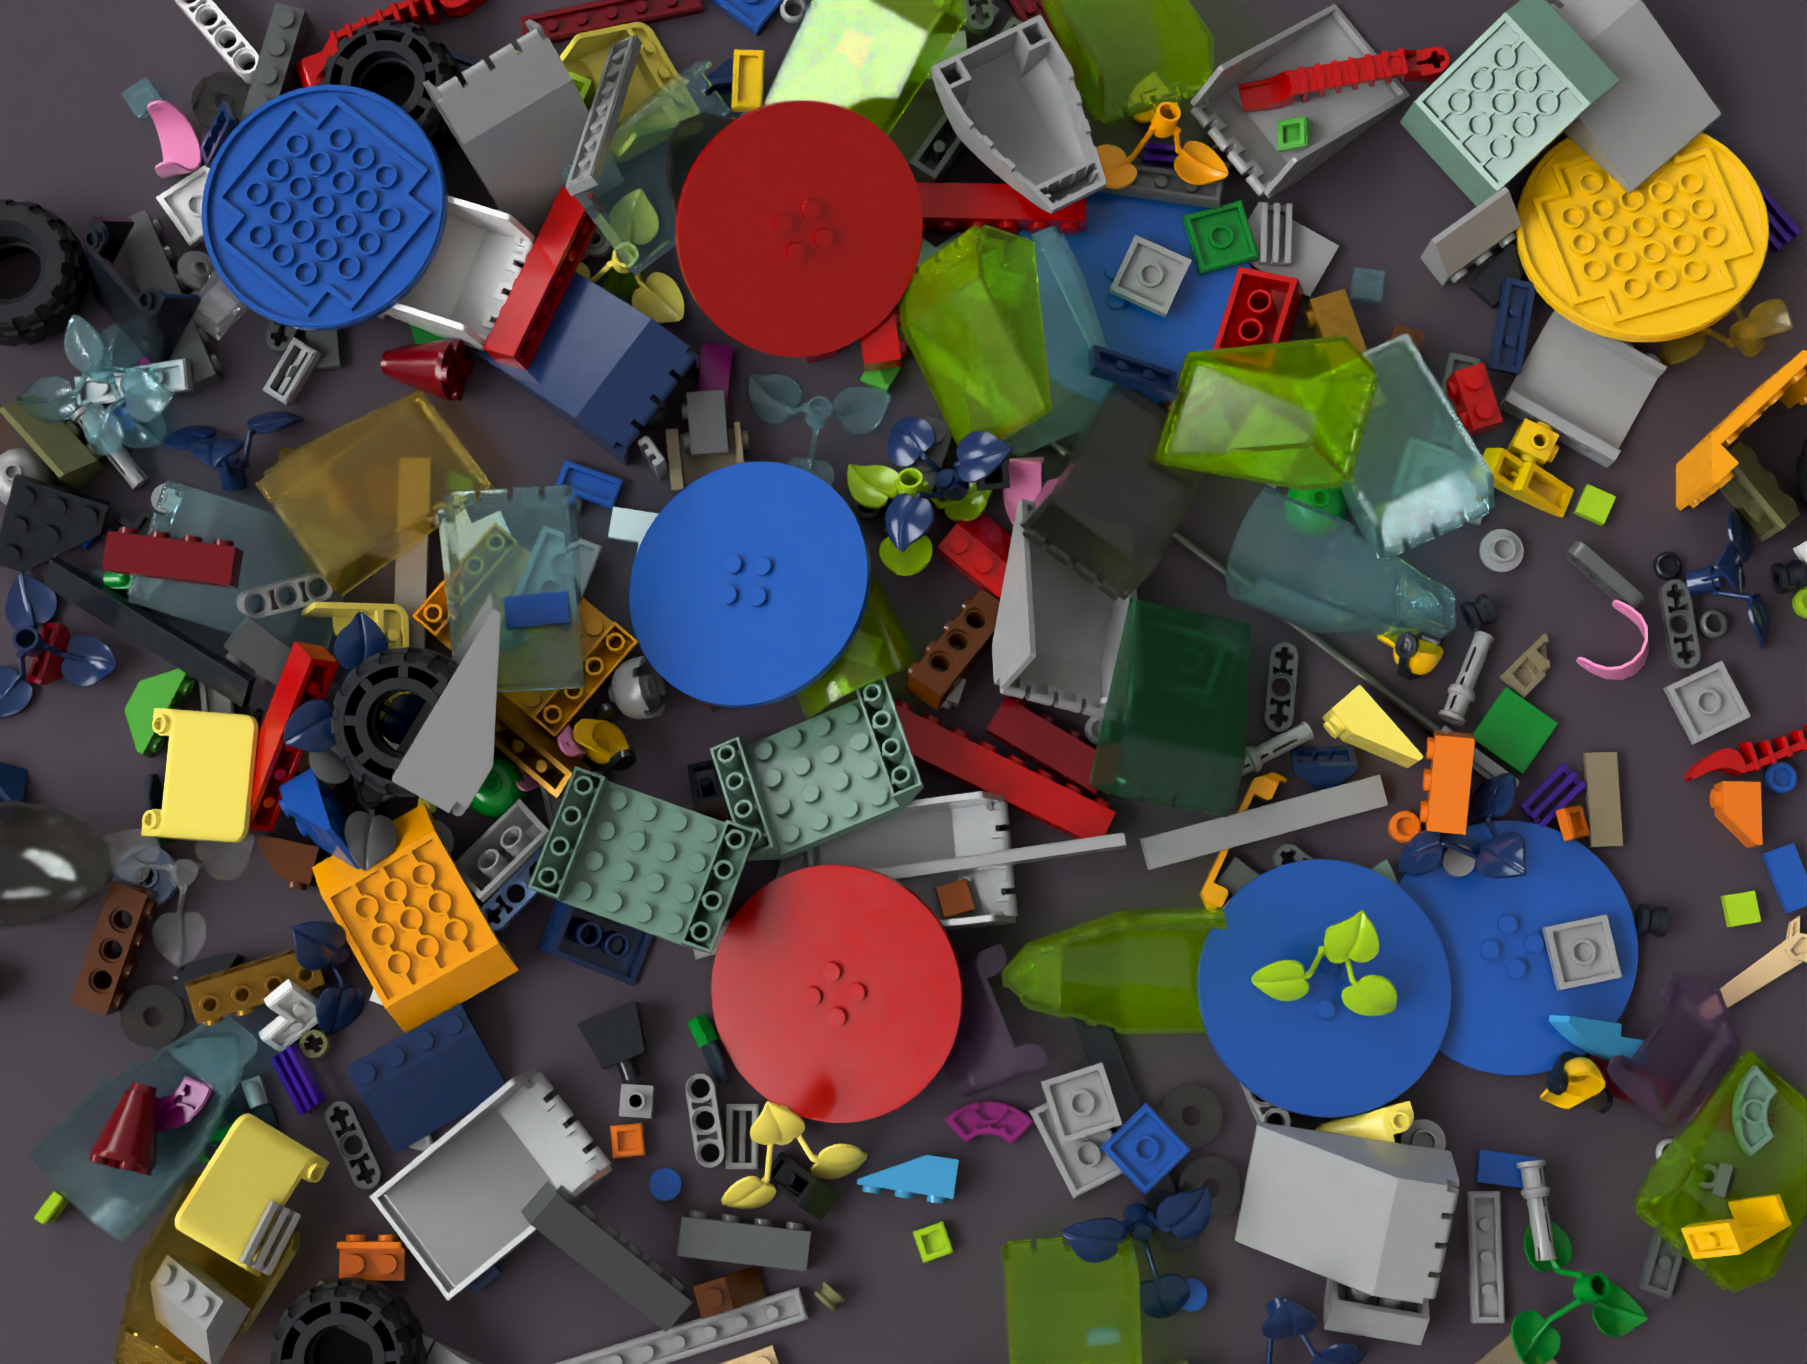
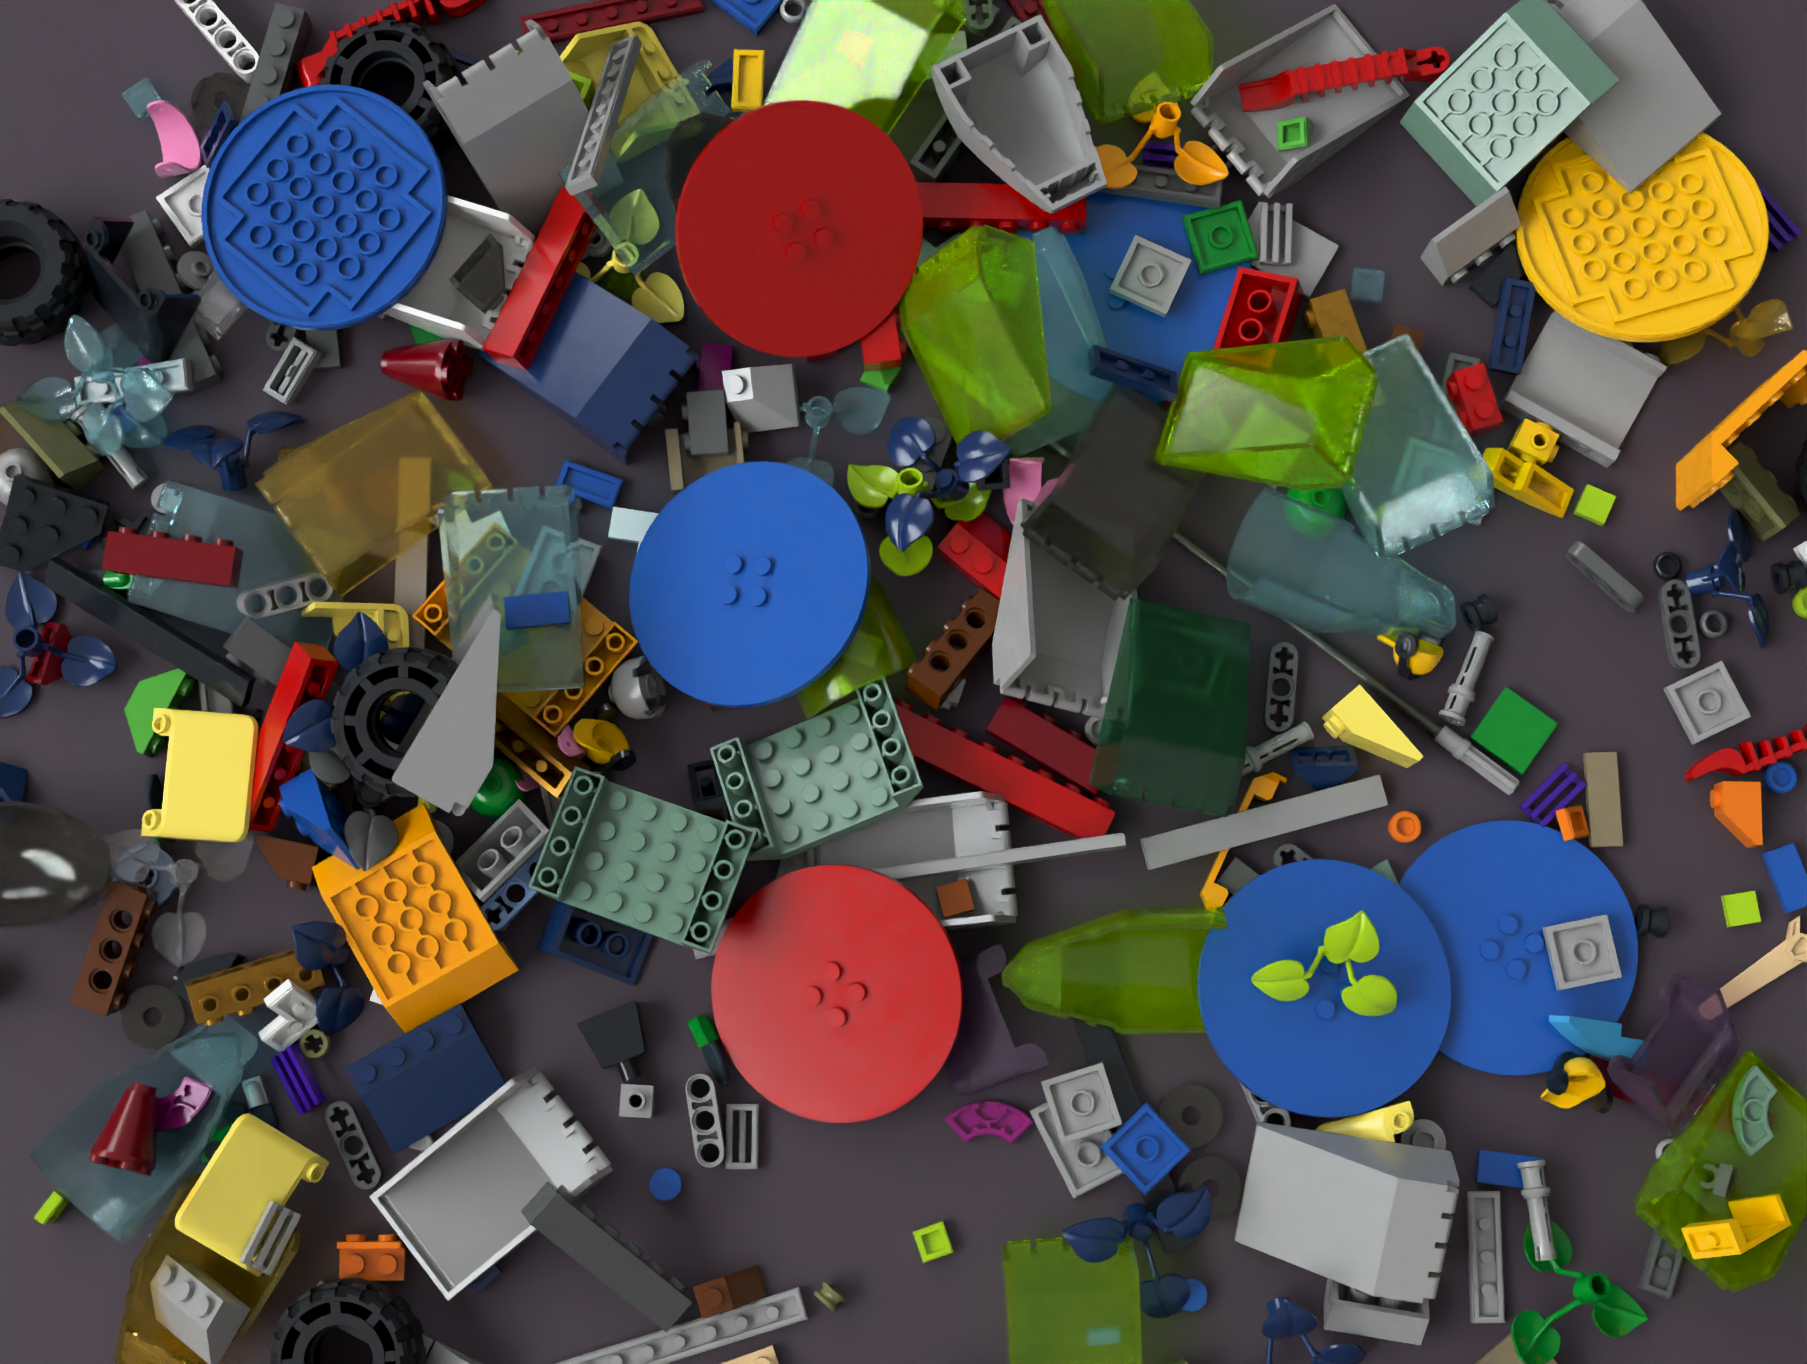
(482, 275): none -> clear smoke slope
(628, 1140): orange tile -> none
(654, 457): light grey tile -> none
(744, 1242): dark grey brick -> none
(763, 397): none -> light grey slope
(781, 1126): light yellow plant -> none
(802, 1186): black slope -> none
(923, 1175): dark azure slope -> none
(1447, 782): orange piece -> none
(1456, 863): light grey tile -> none
(1497, 858): dark blue plant -> none
(1501, 550): light grey piece -> none
(1528, 668): dark tan slope -> none
(1631, 667): bright pink piece -> none

